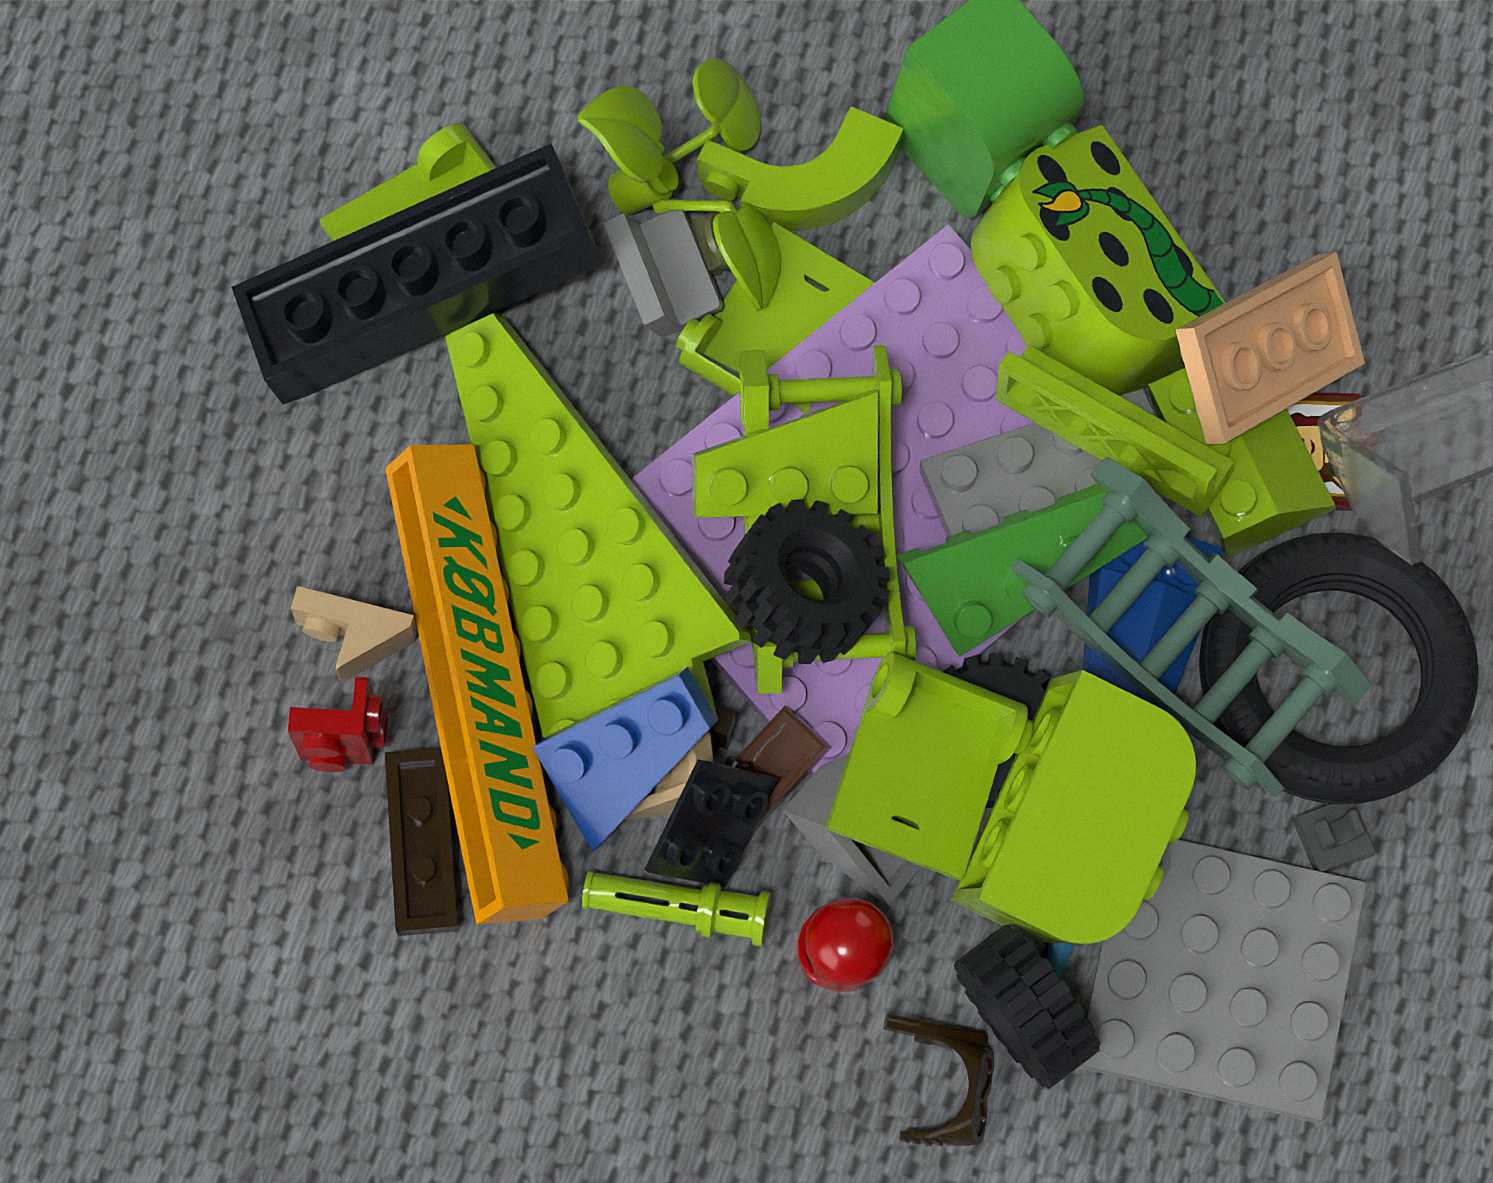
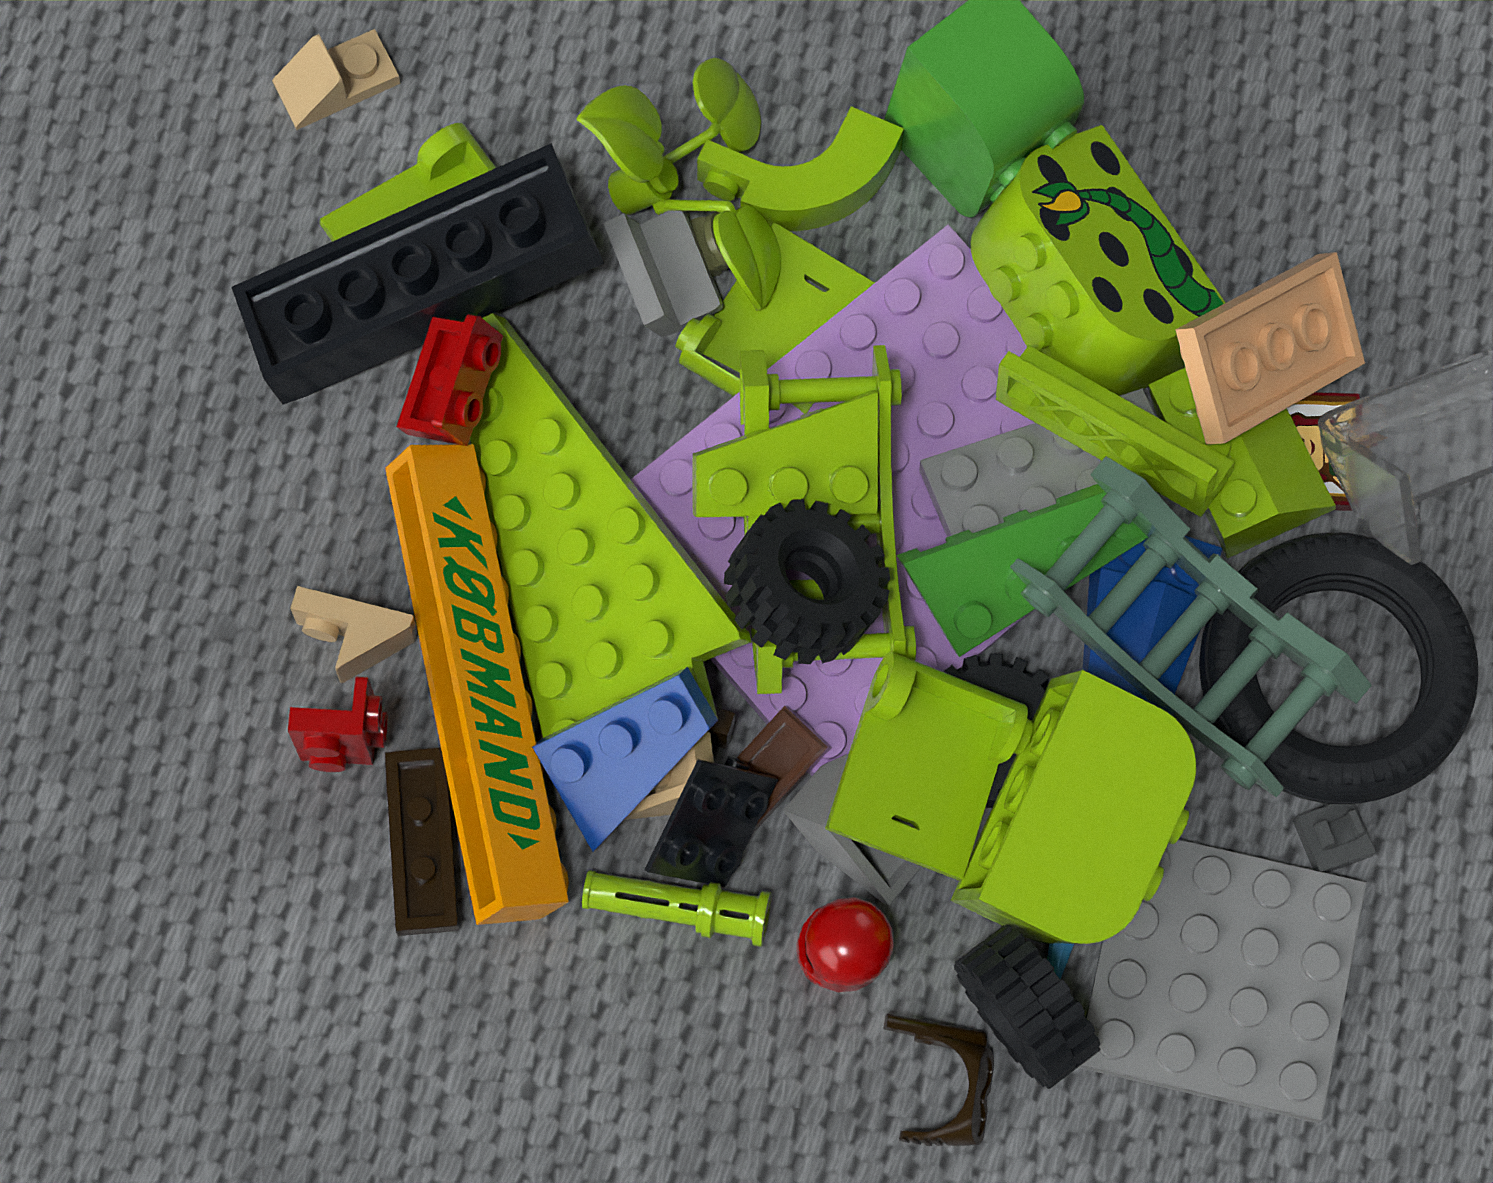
(327, 81): none -> tan slope
(451, 380): none -> red bracket

